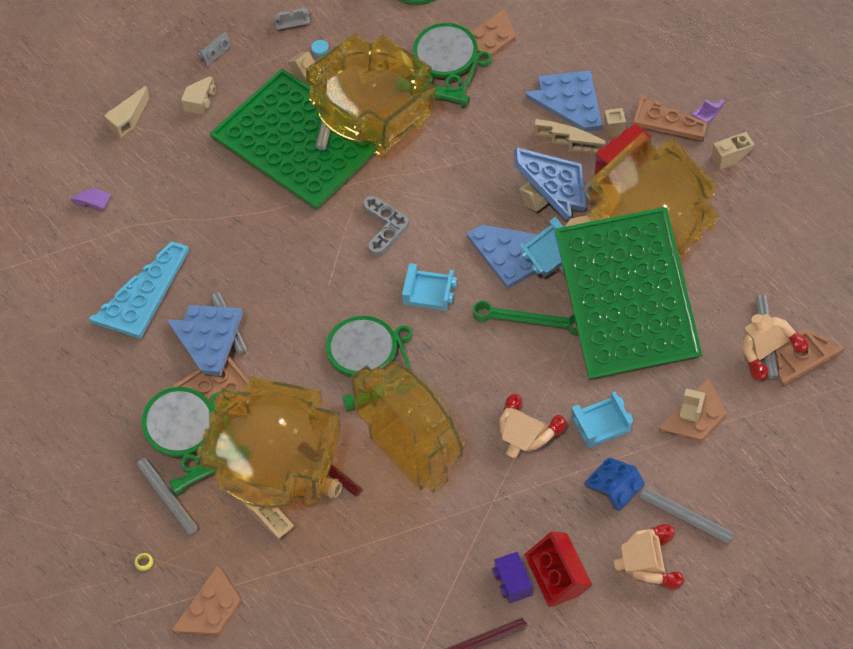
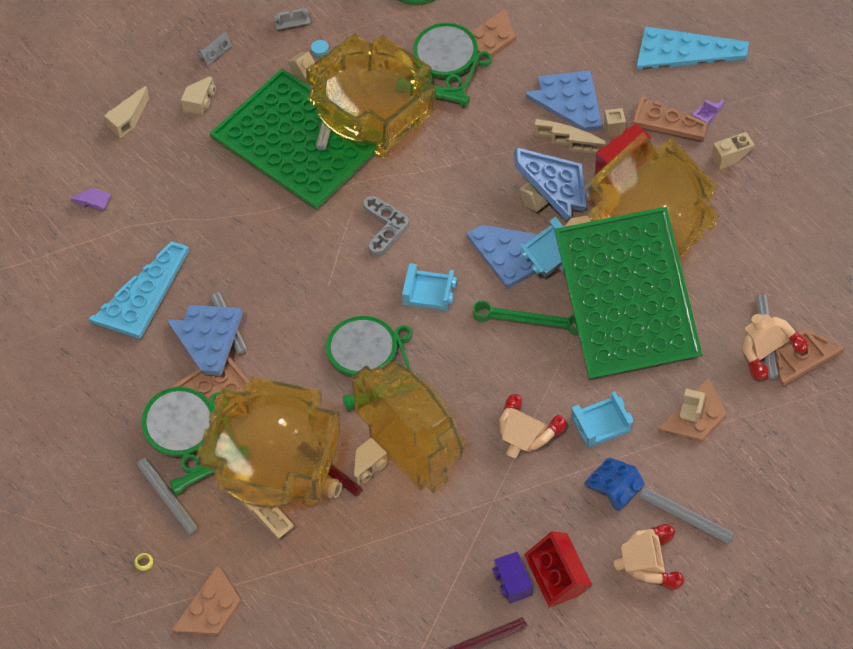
(368, 460): none -> tan slope
(682, 49): none -> medium azure wing

